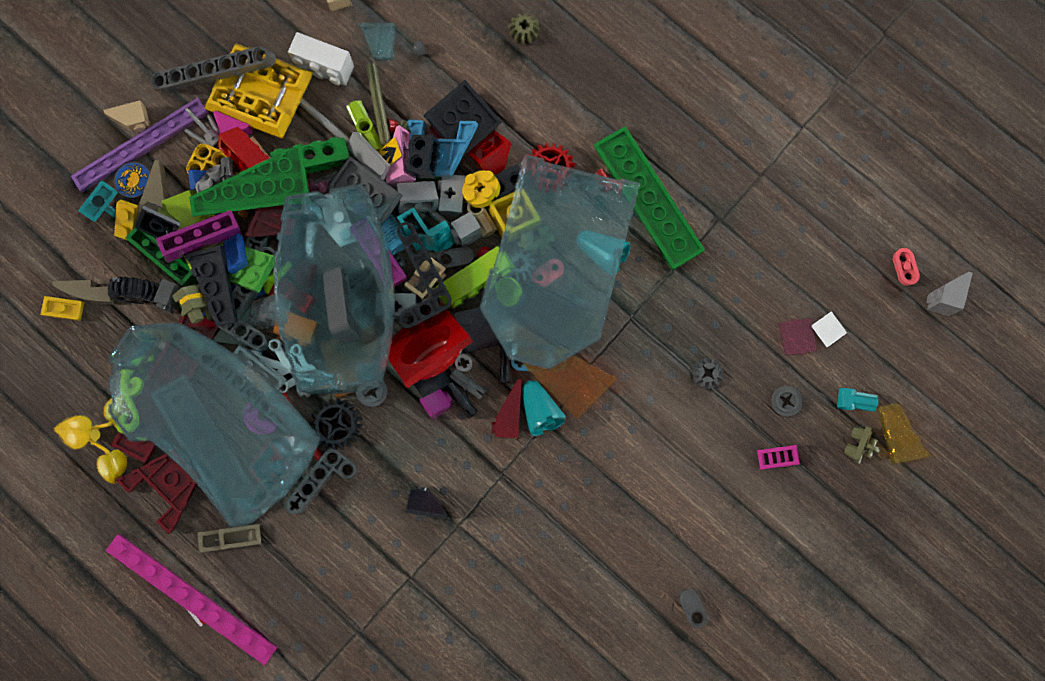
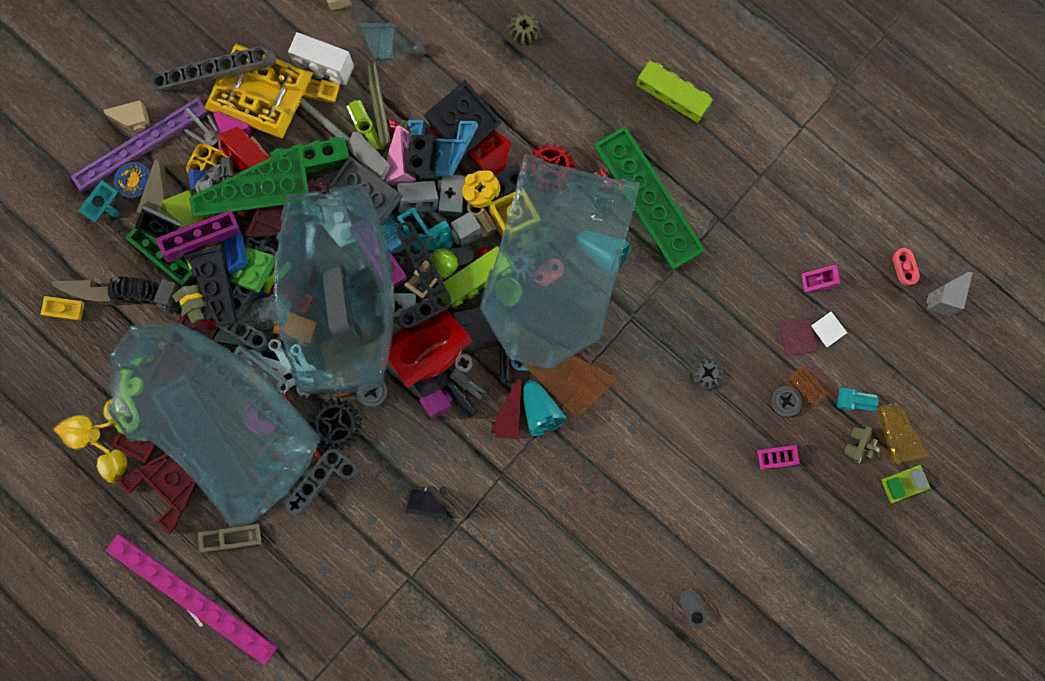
(125, 218): yellow plate -> none
(322, 90): none -> yellow slope
(390, 151): yellow sticker -> none
(445, 262): none -> lime hair
(674, 91): none -> lime brick
(807, 385): none -> clear orange plate
(821, 279): none -> dark pink slope
(905, 484): none -> piece

